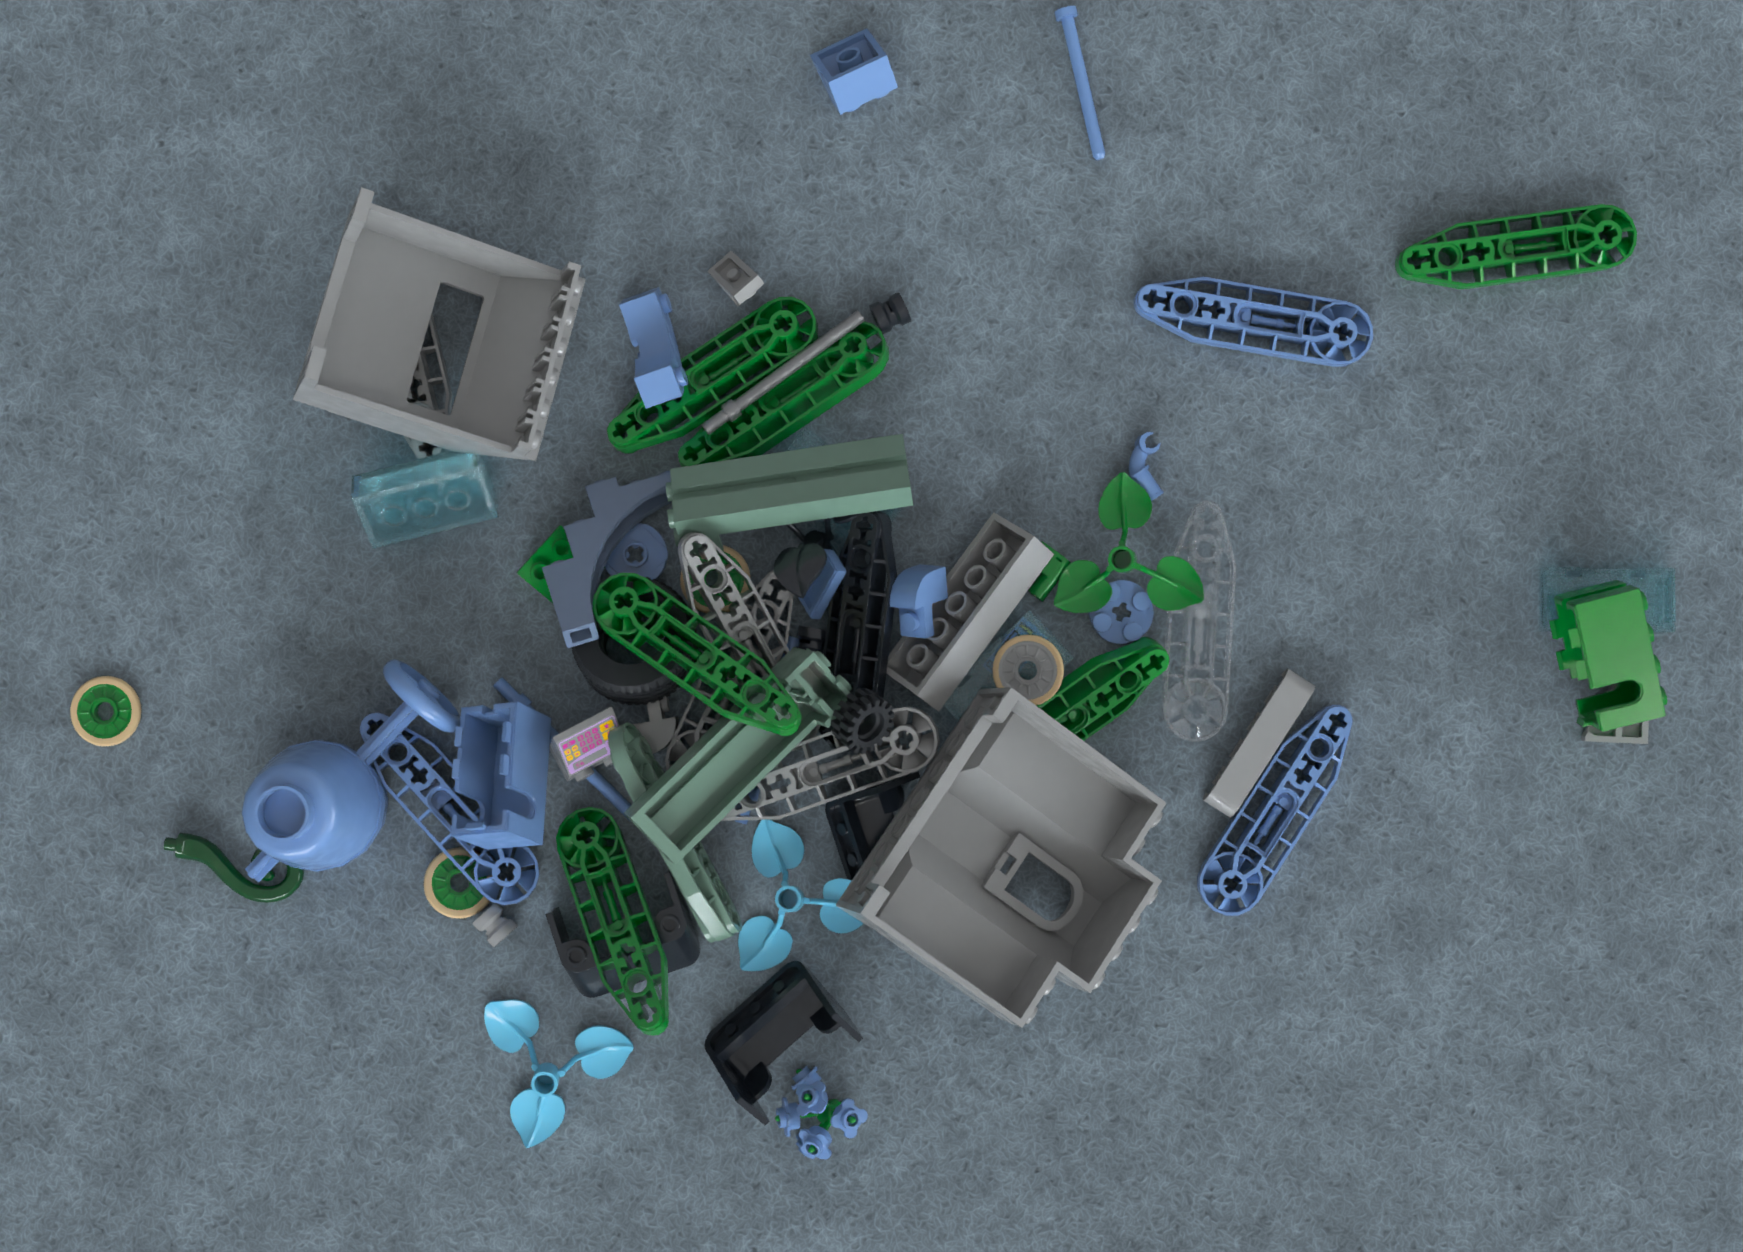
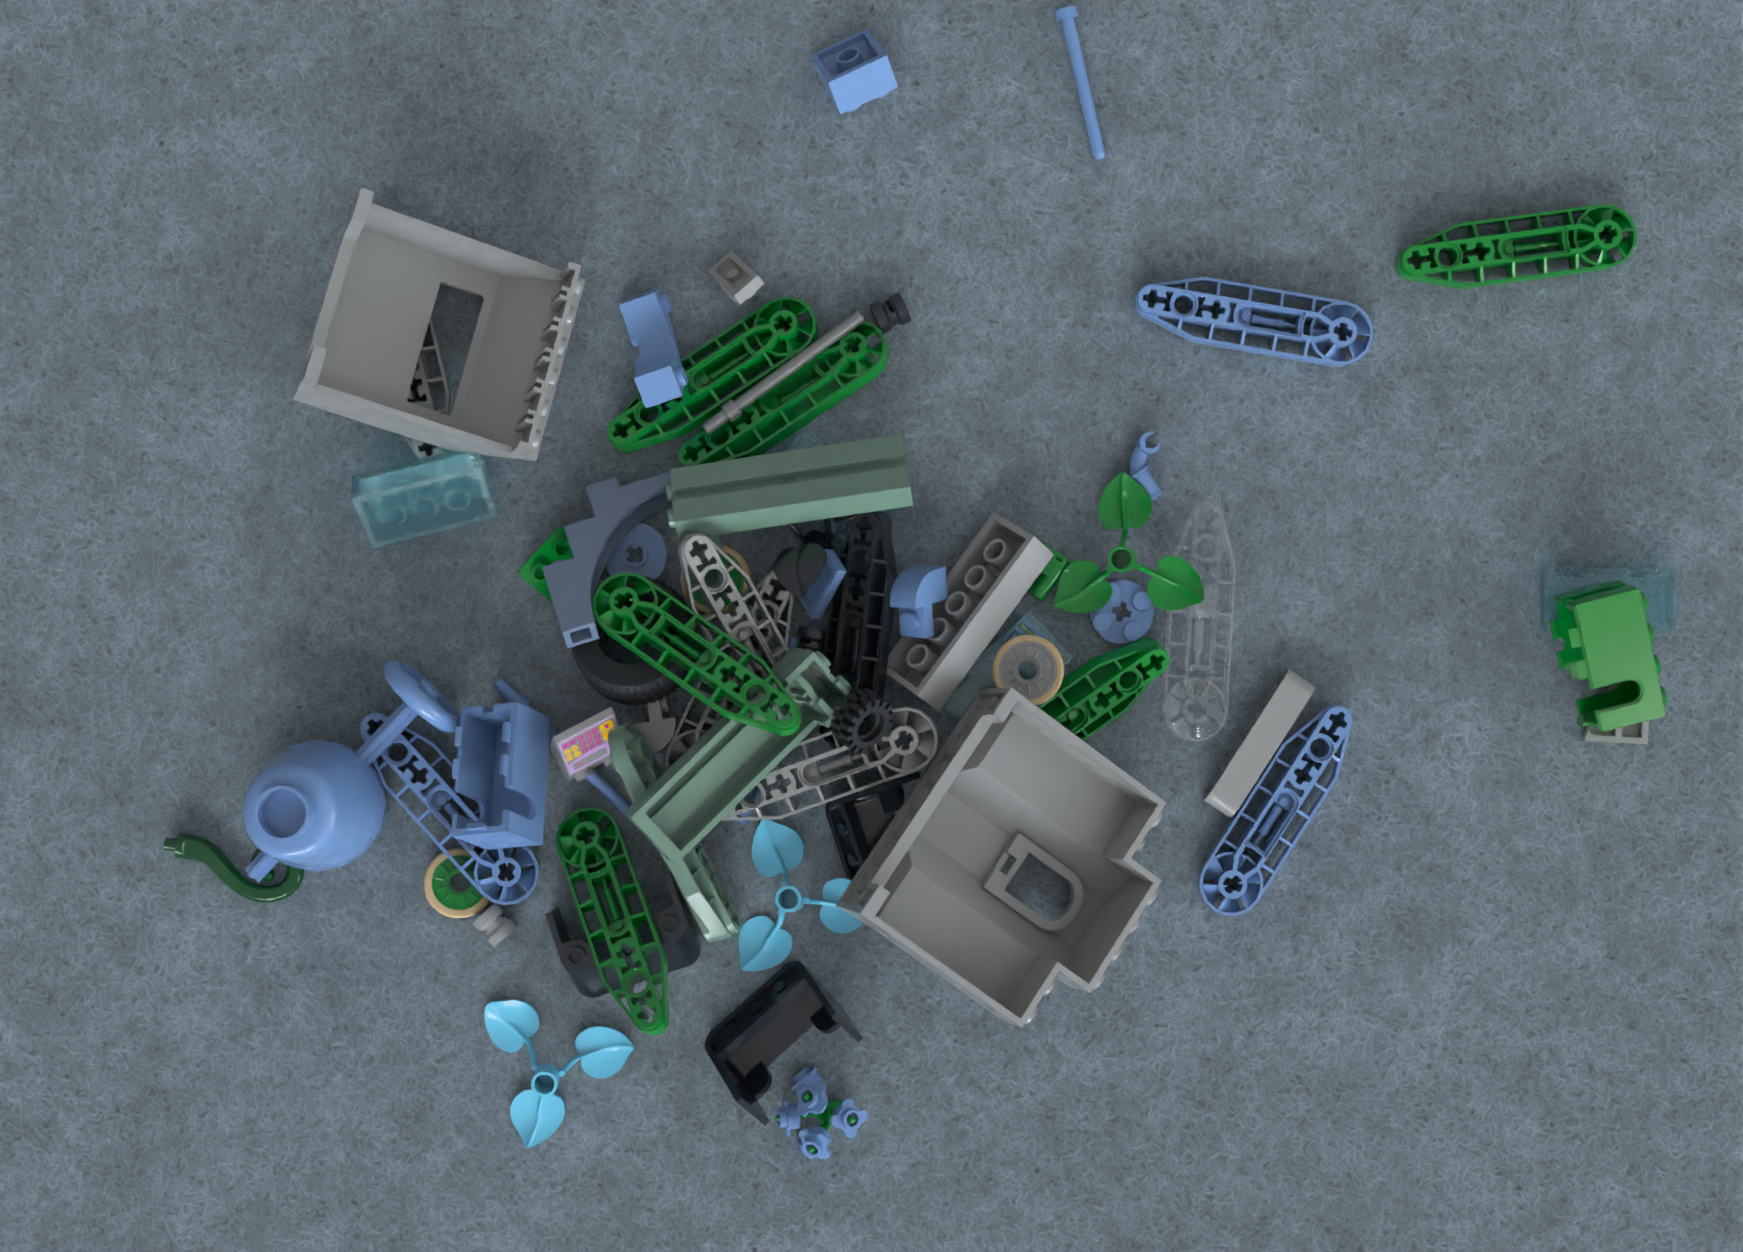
(124, 718): wheel -> none

